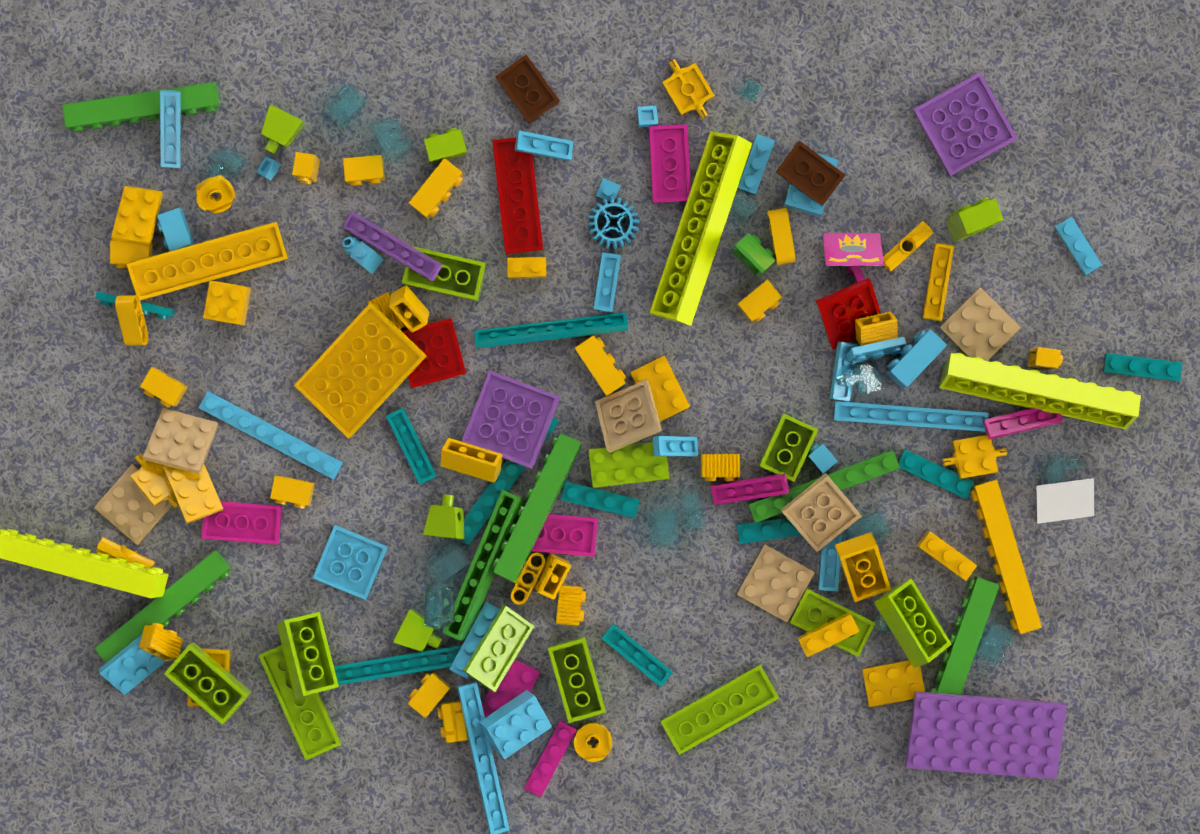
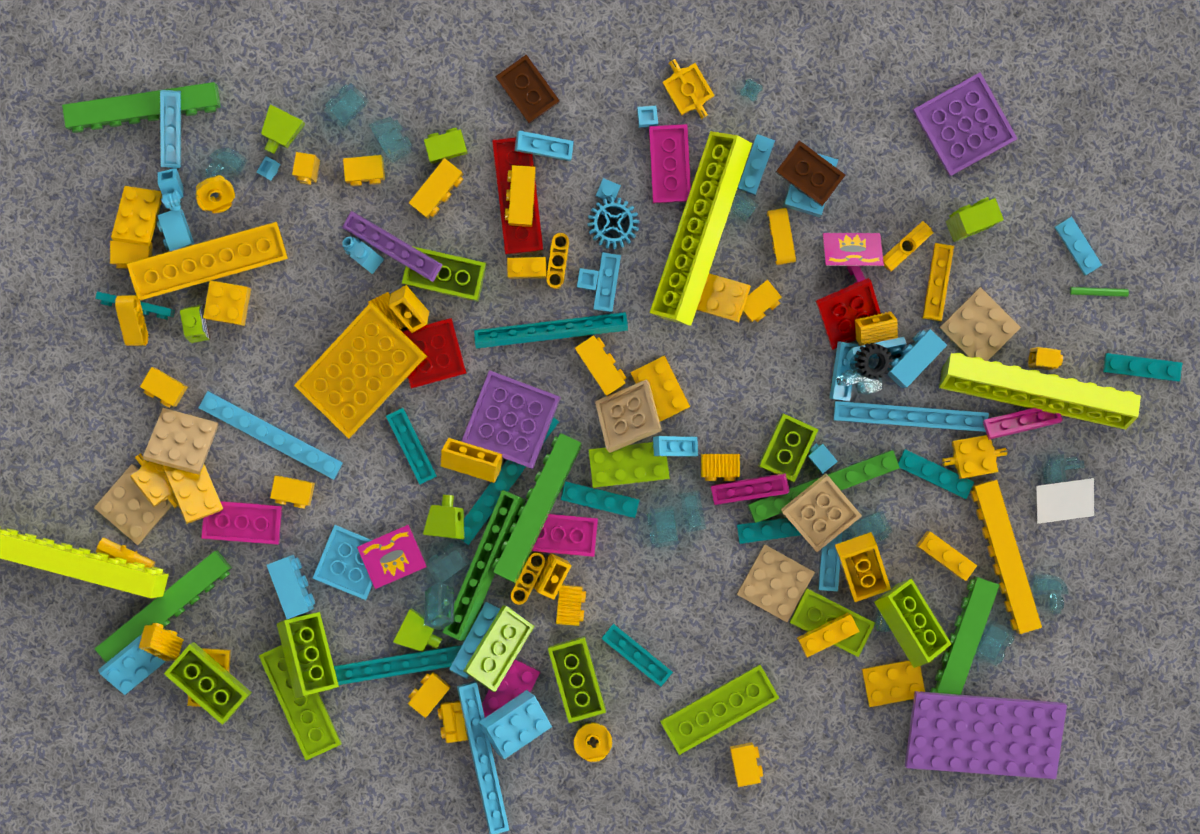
(171, 188): none -> medium azure brick
(194, 324): none -> lime torso
(291, 586): none -> medium azure brick
(391, 556): none -> dark pink sticker
(520, 196): none -> yellow brick
(550, 758): dark pink plate -> none
(554, 252): none -> yellow beam
(587, 279): none -> medium azure plate
(723, 297): none -> yellow plate
(745, 764): none -> yellow brick
(753, 254): bright green slope -> none
(883, 364): none -> black tyre
(1054, 587): none -> clear light blue brick
(1099, 291): none -> bright green bar

